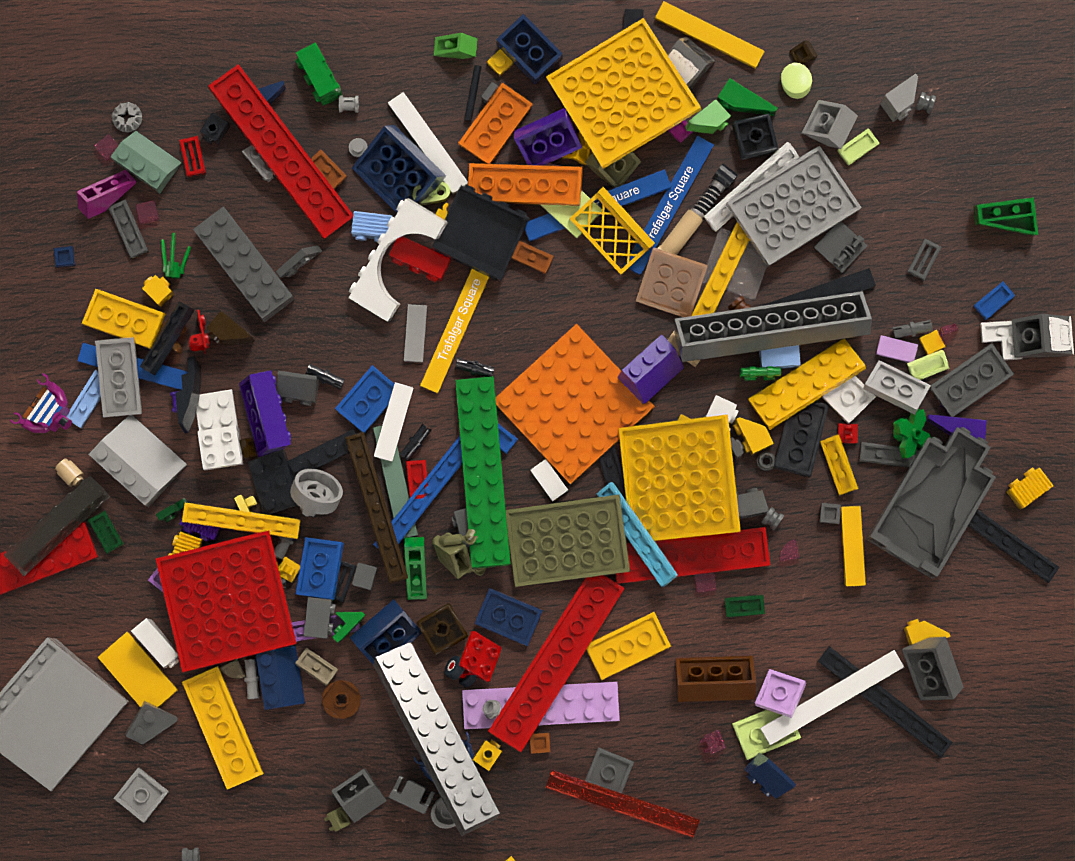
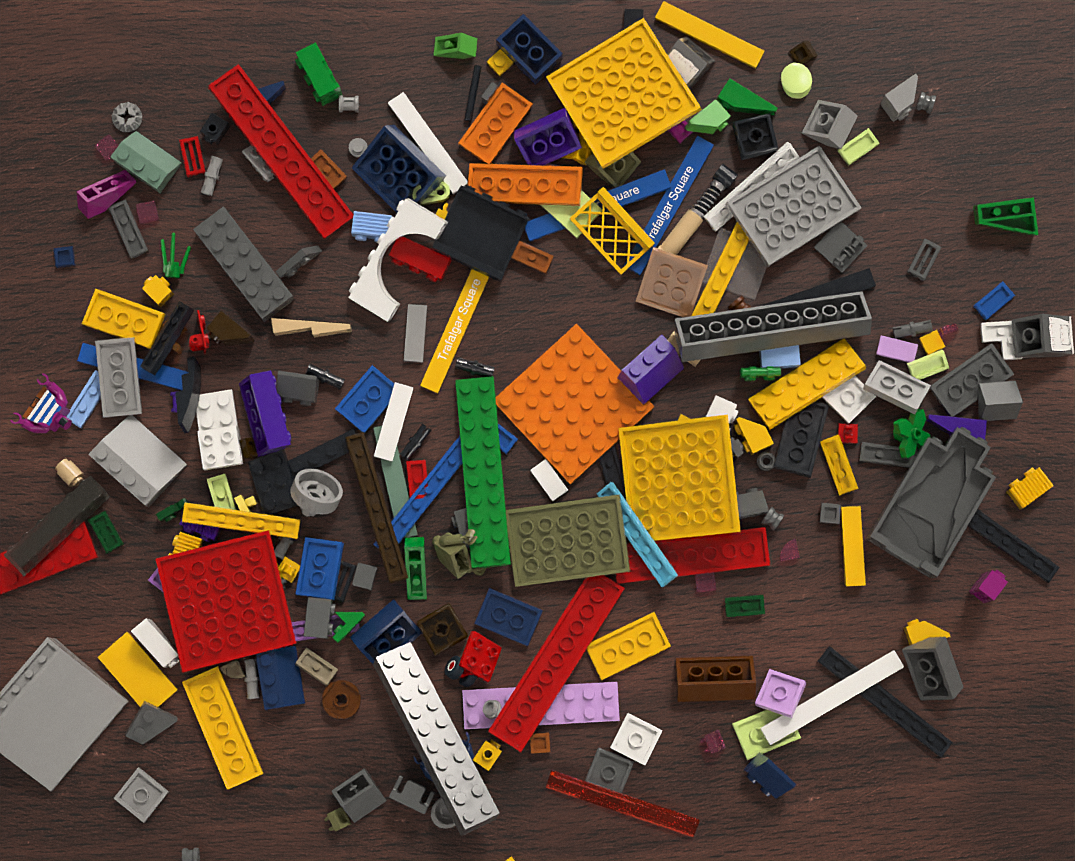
(211, 175): none -> light grey pin
(221, 492): none -> yellowish green plate
(319, 329): none -> tan slope
(636, 739): none -> white plate
(988, 586): none -> magenta brick
(998, 400): none -> dark grey slope

